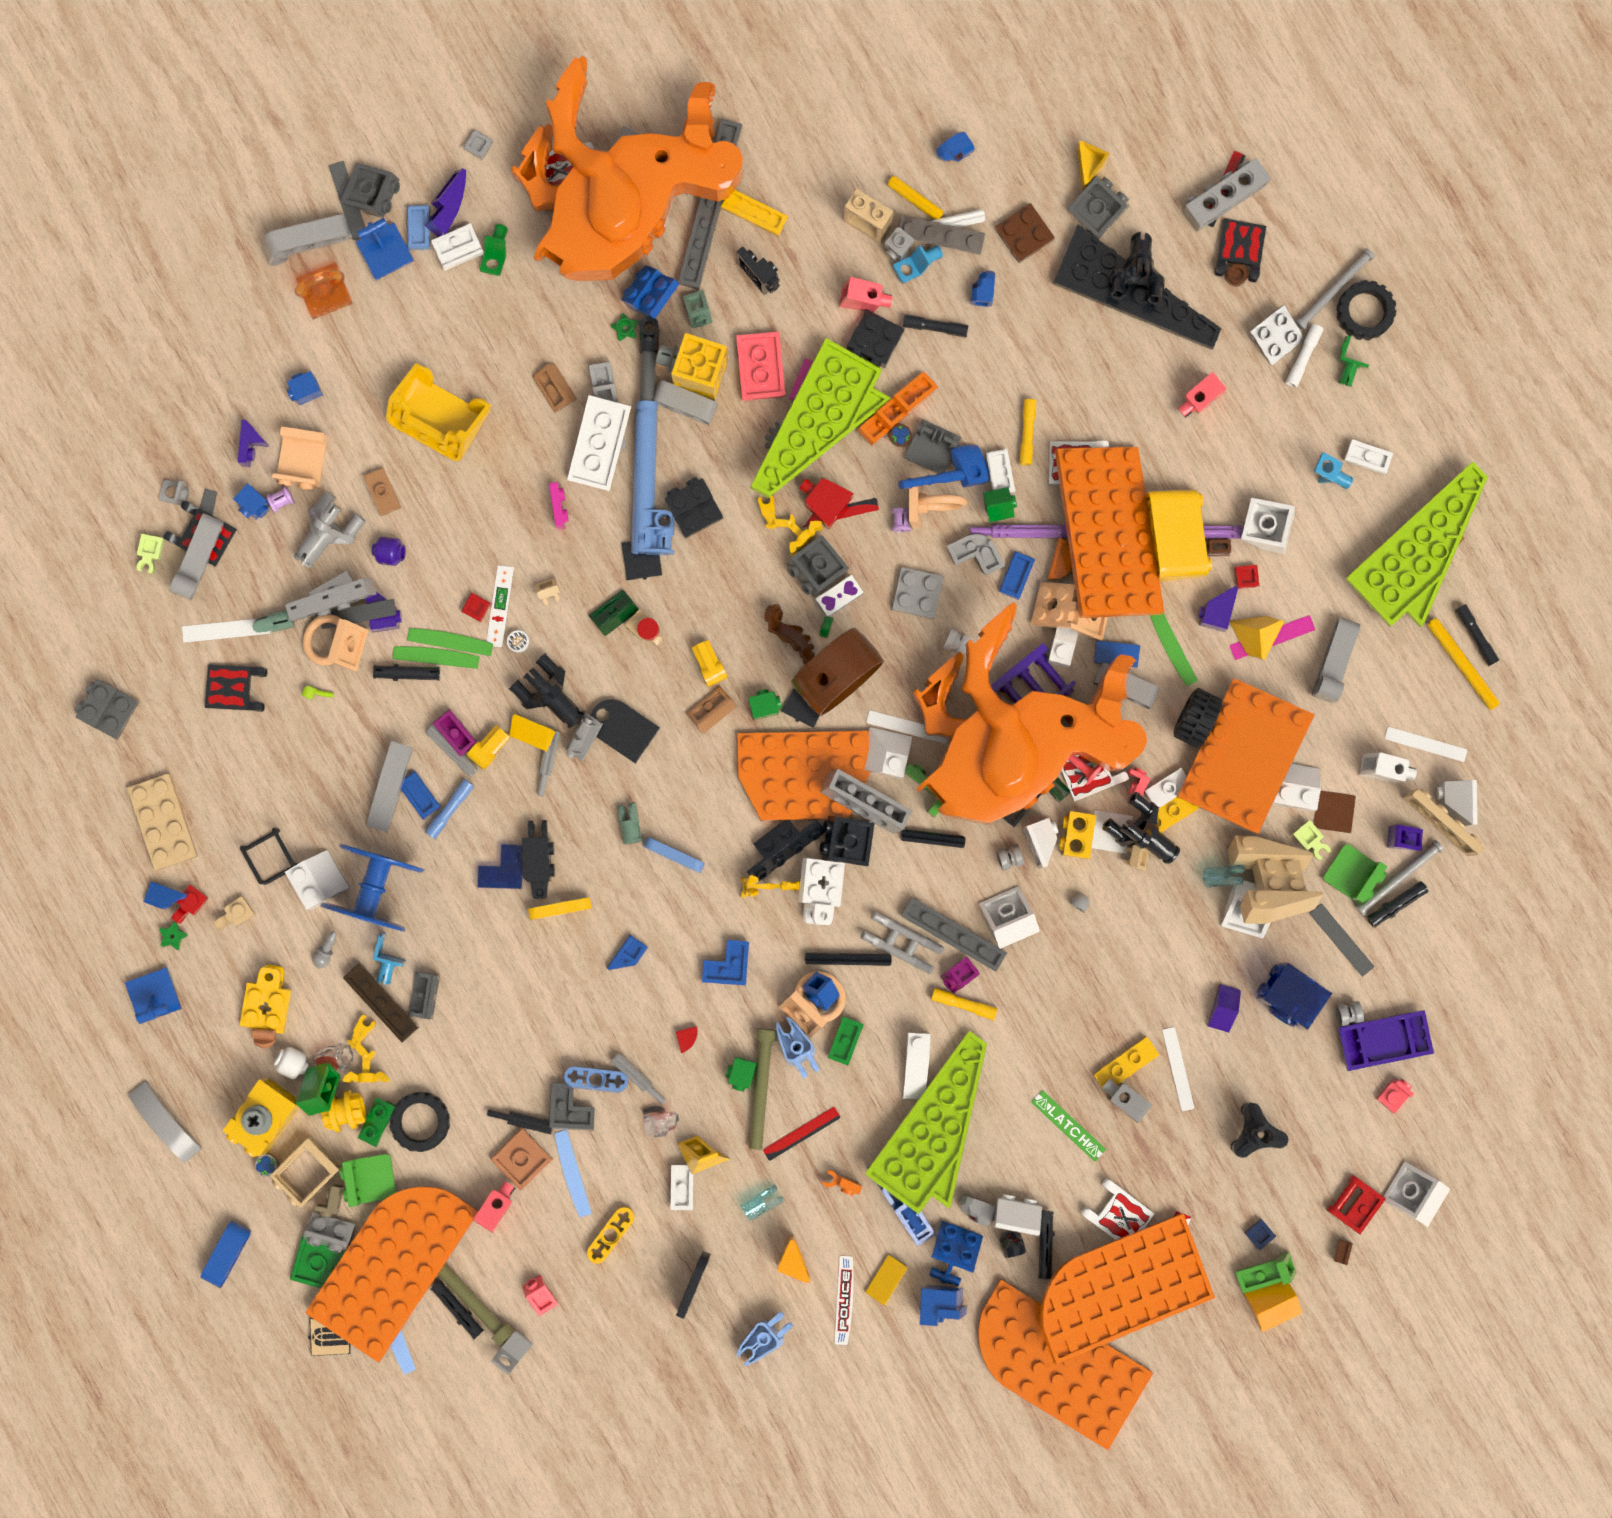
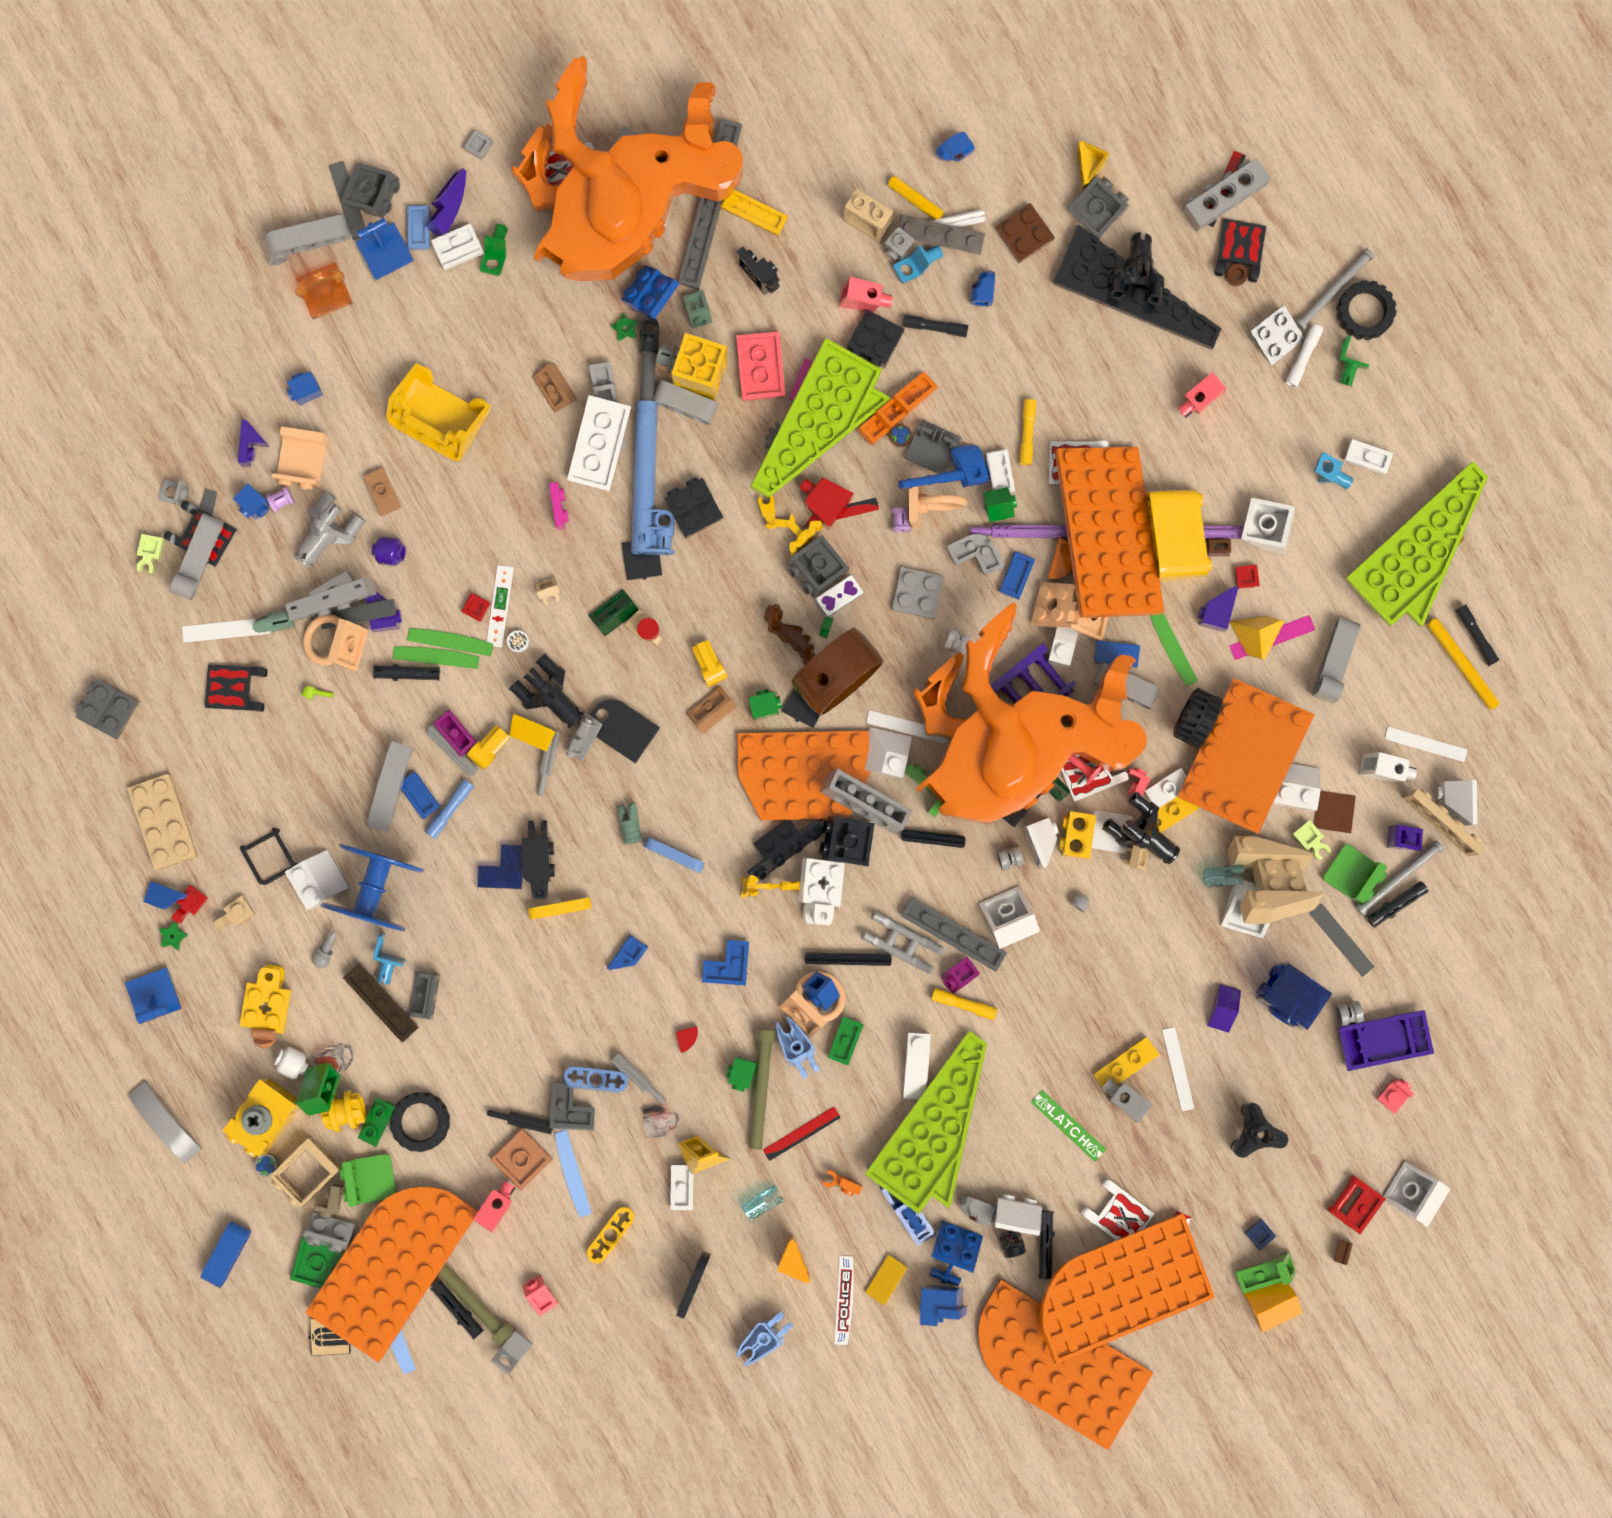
(360, 1033): yellow piece -> none

